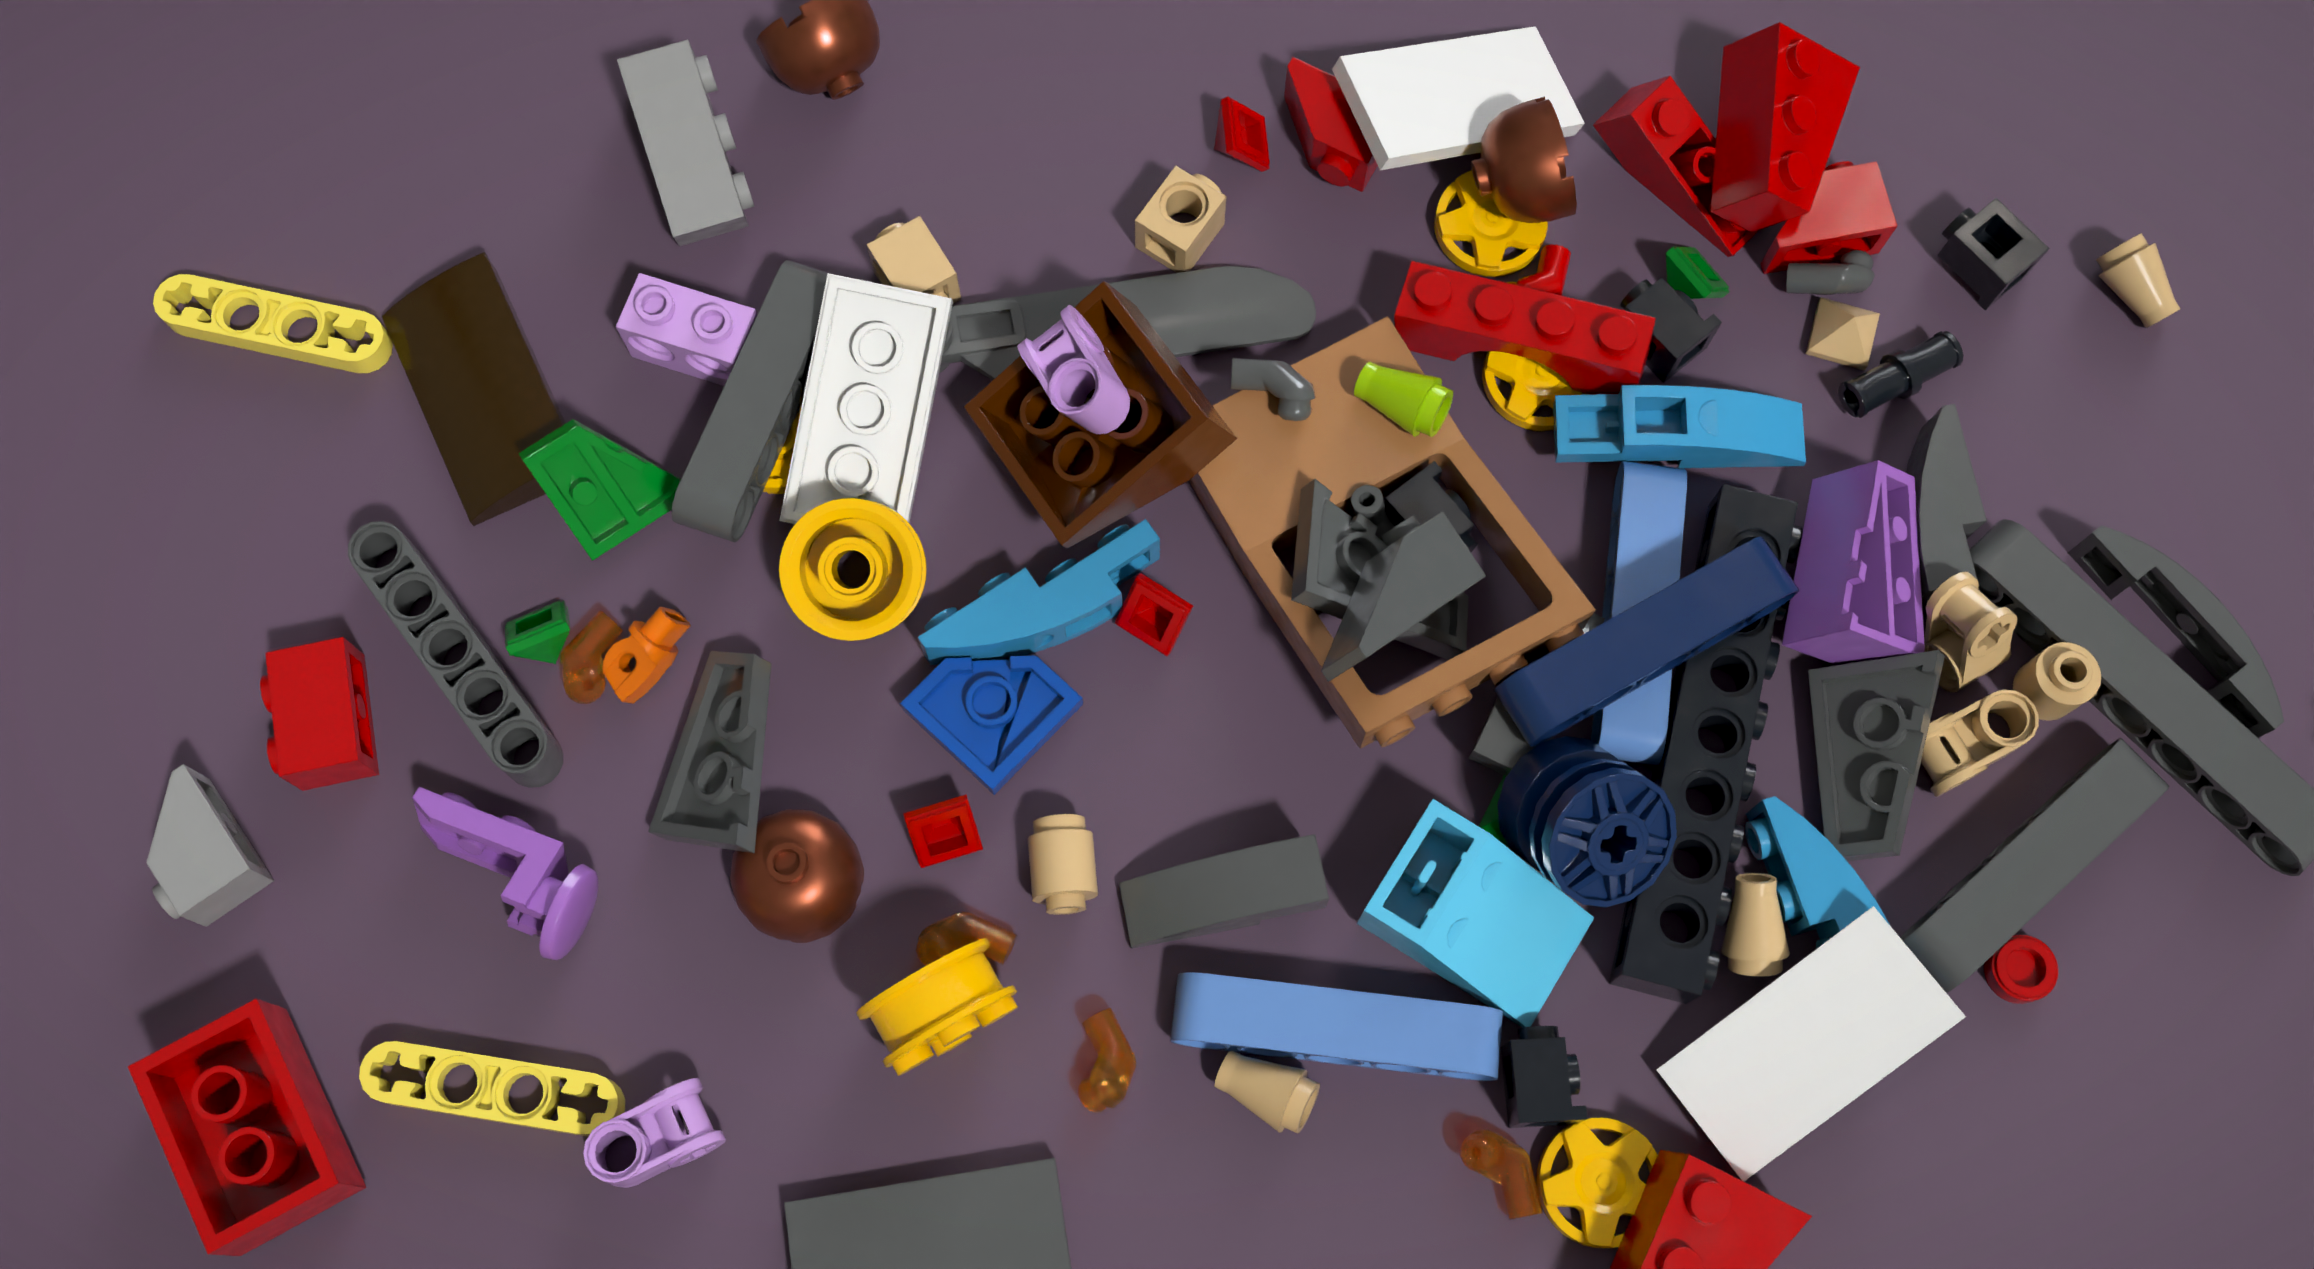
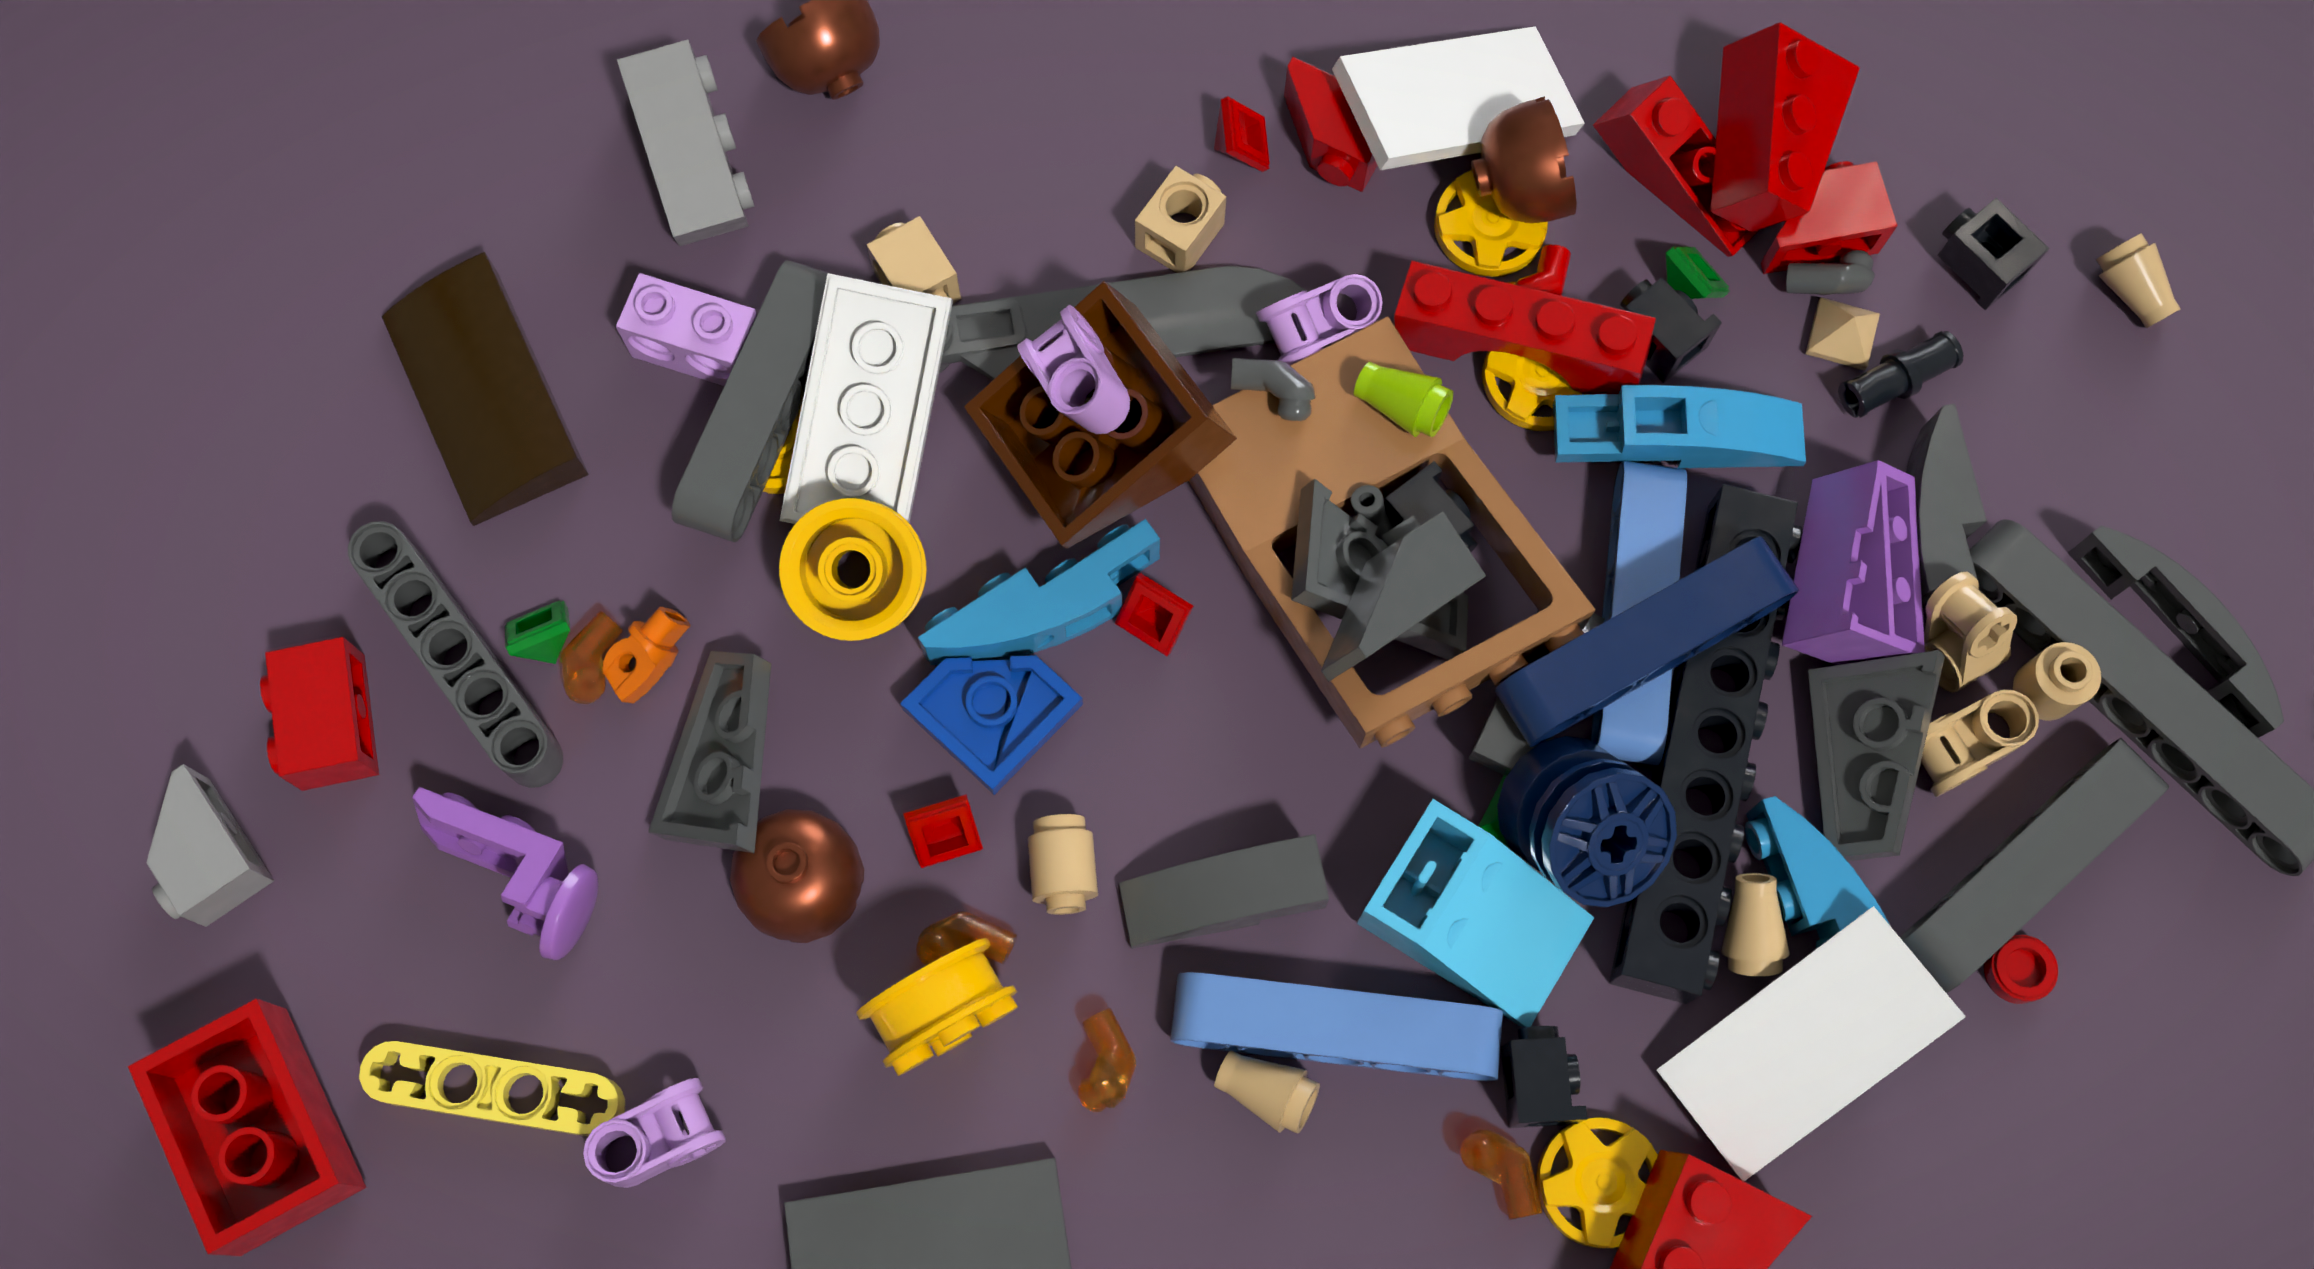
(275, 318): light yellow beam -> none
(599, 485): green wing -> none
(1312, 319): none -> lavender piece

